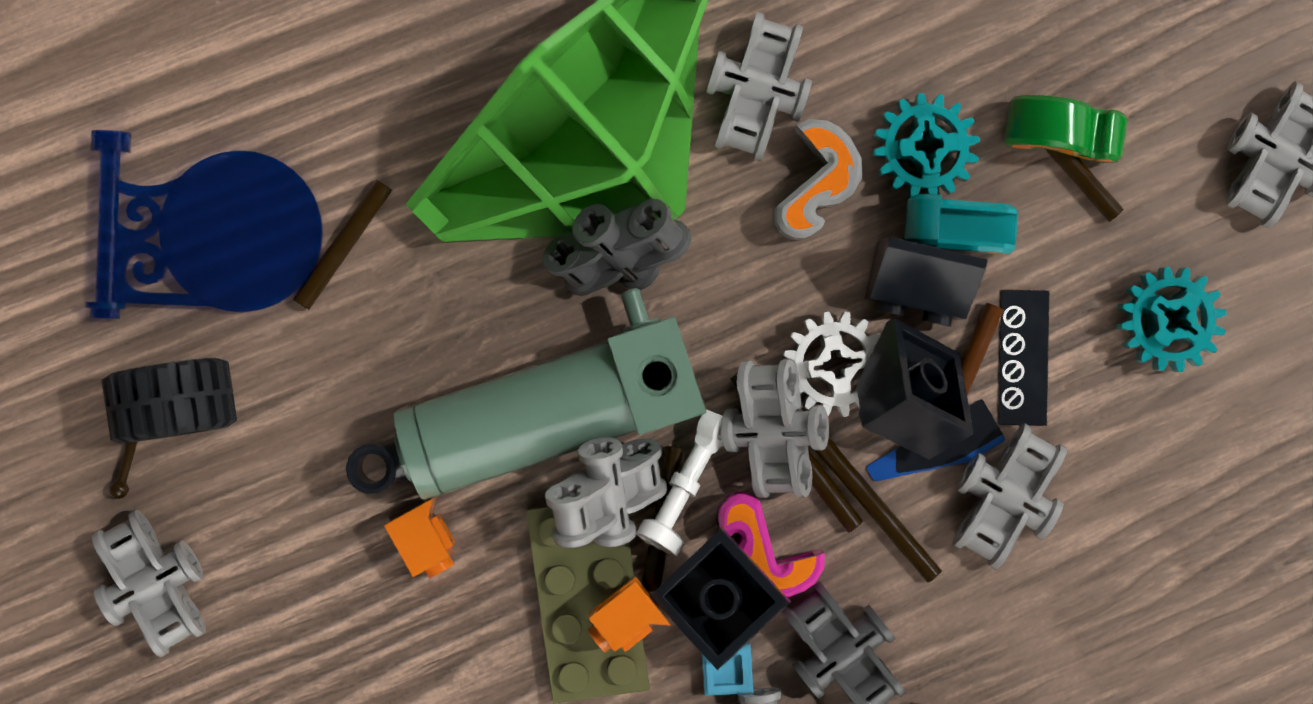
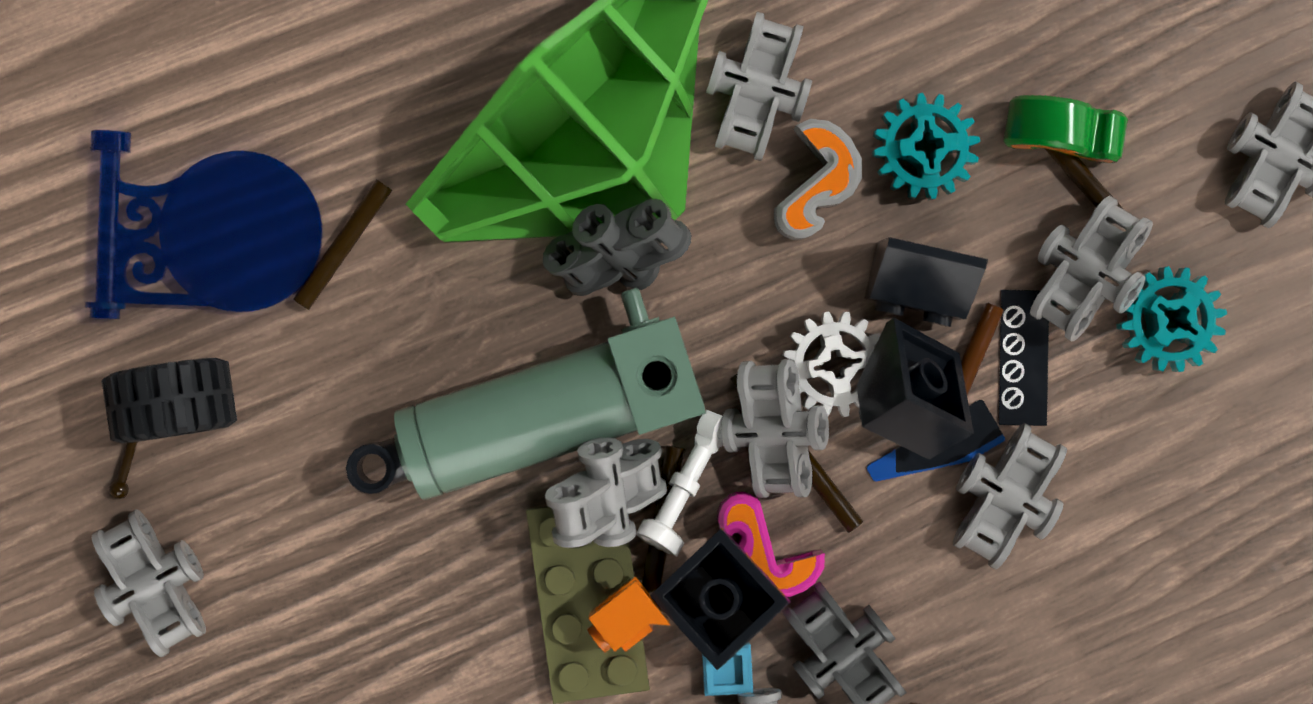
(422, 540): orange window -> none
(879, 511): dark brown piece -> none
(961, 224): teal animal -> none
(1100, 253): none -> light grey axle

